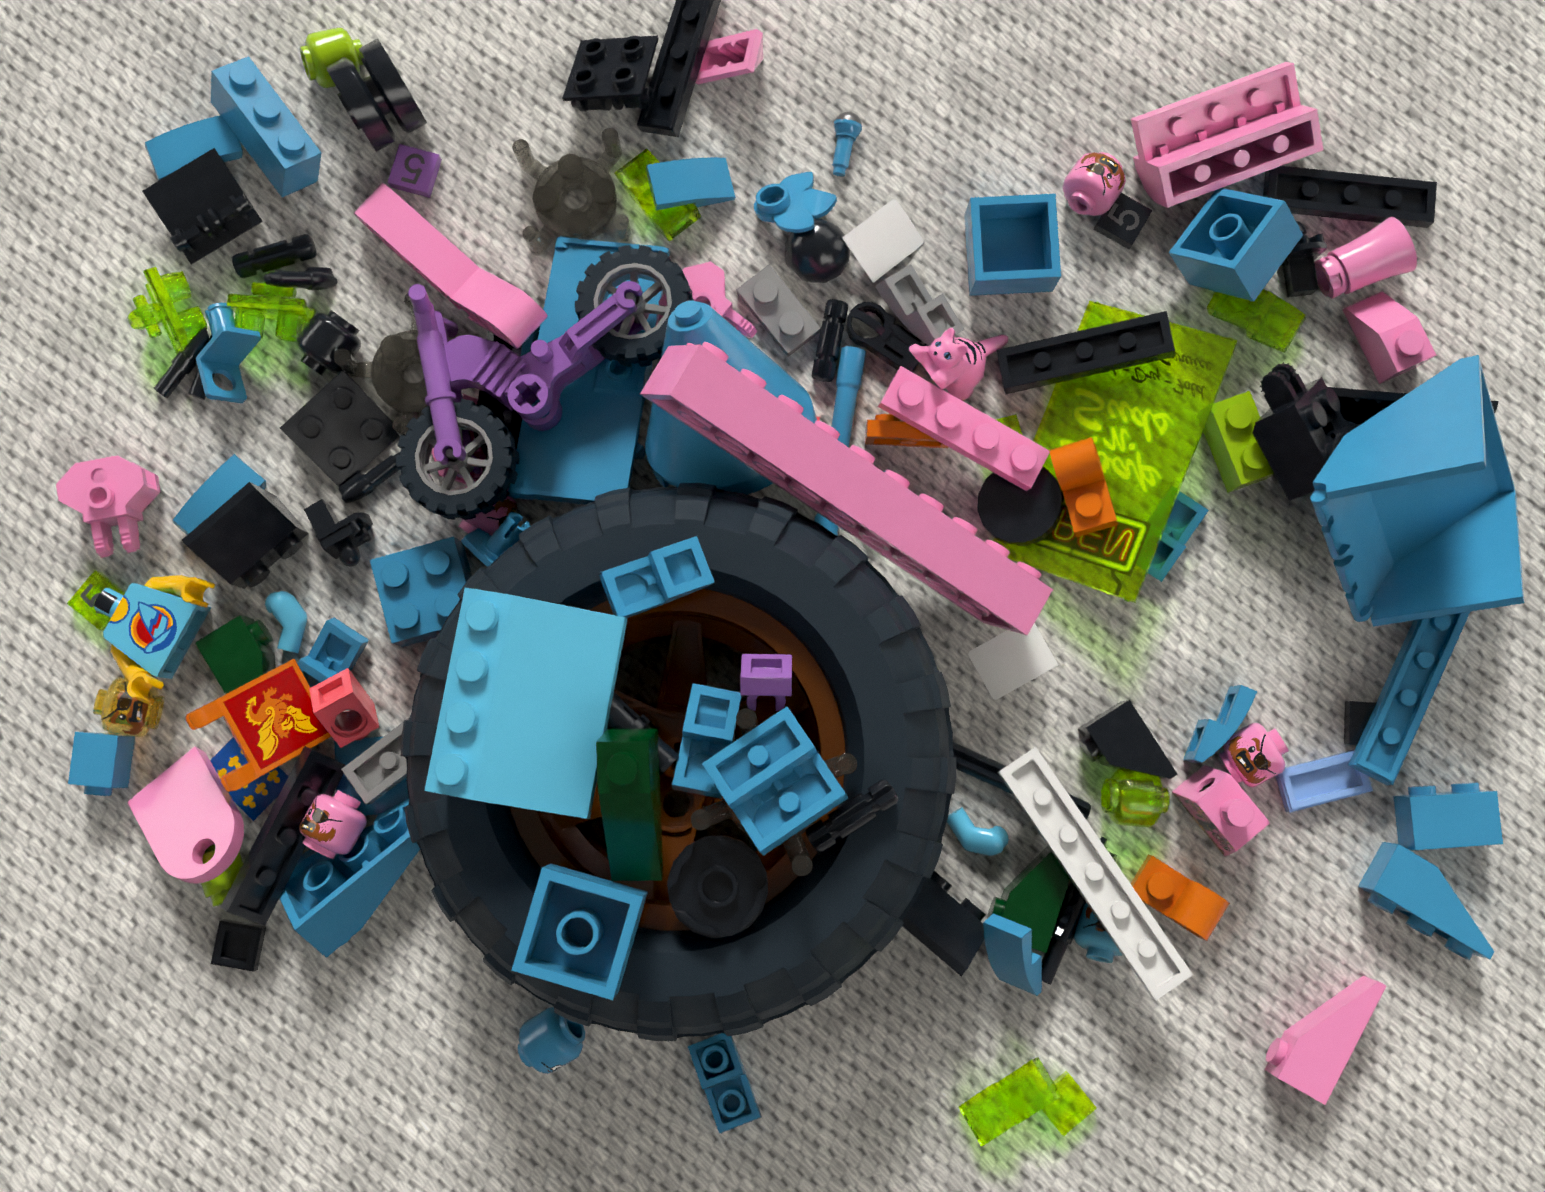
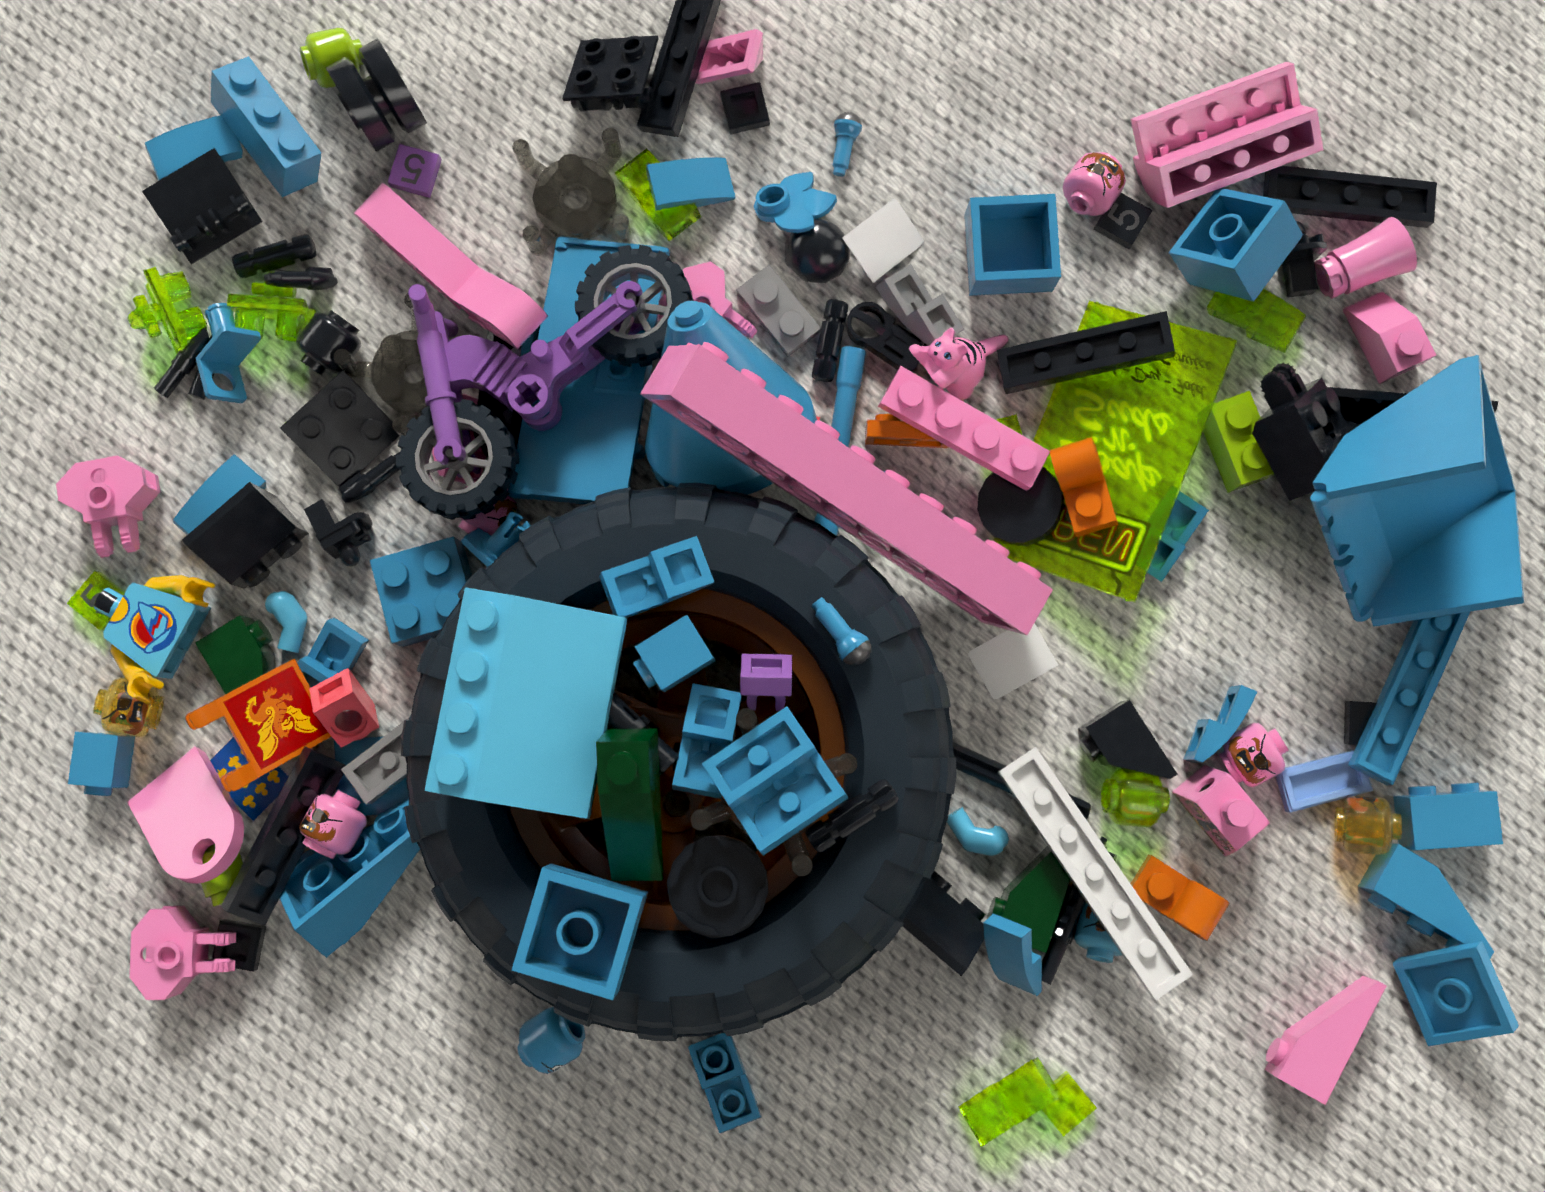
(174, 952): none -> bright pink hinge
(672, 655): none -> dark azure brick
(745, 108): none -> black tile
(851, 645): none -> dark azure piece
(1367, 825): none -> clear yellow head
(1455, 994): none -> dark azure plate

